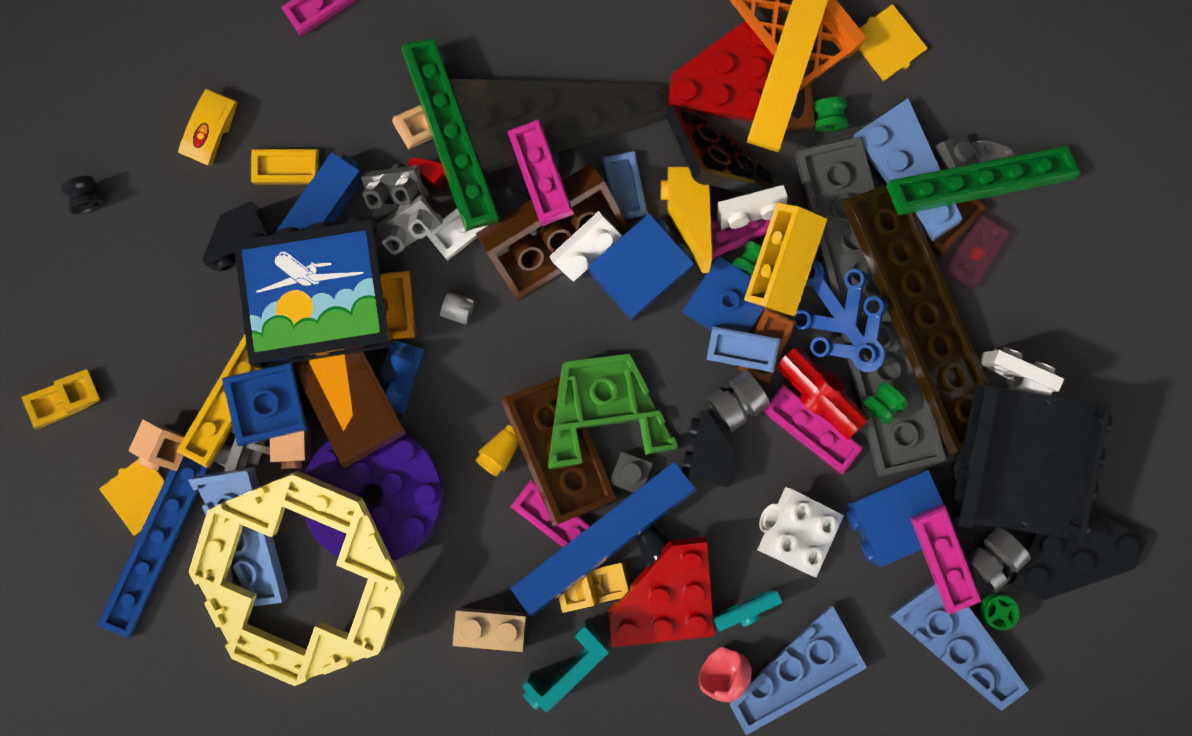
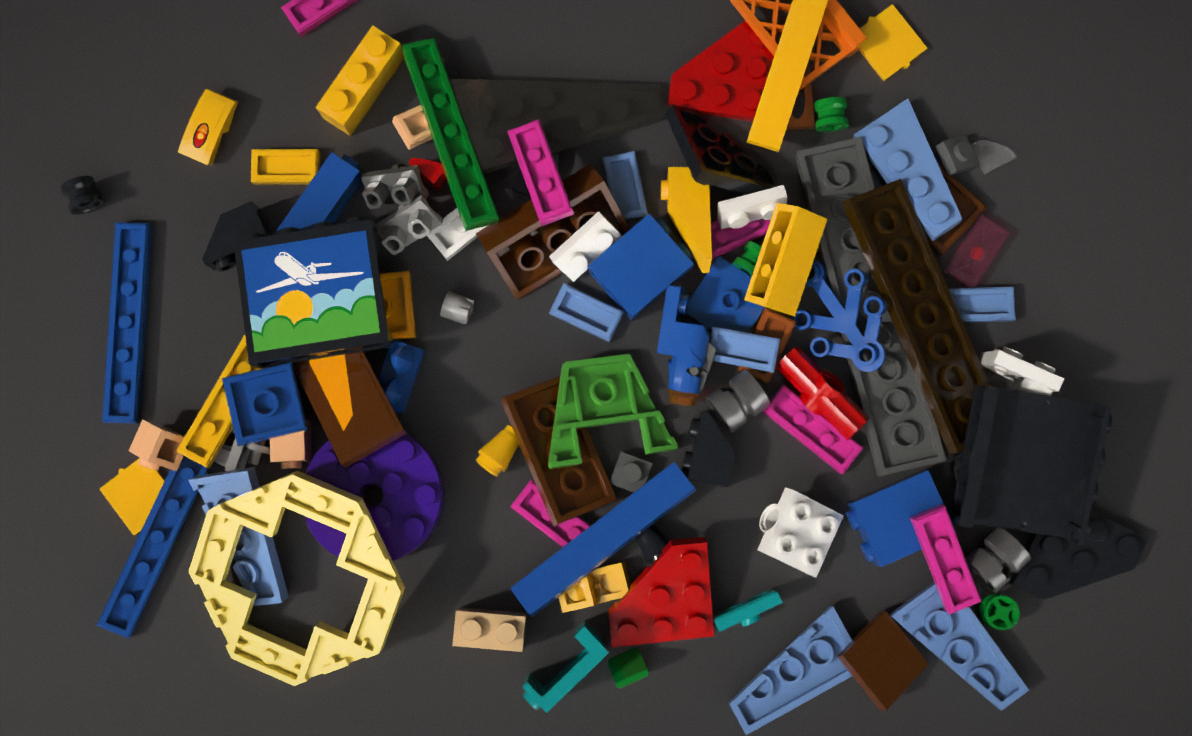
(61, 400): yellow slope -> none
(127, 323): none -> blue tile
(361, 81): none -> yellow brick
(586, 312): none -> medium blue tile
(628, 667): none -> green slope
(689, 349): none -> blue plate
(725, 675): coral hair -> none
(883, 660): none -> reddish brown tile
(885, 403): green wheel -> none
(982, 180): green tile -> none
(985, 304): none -> medium blue tile

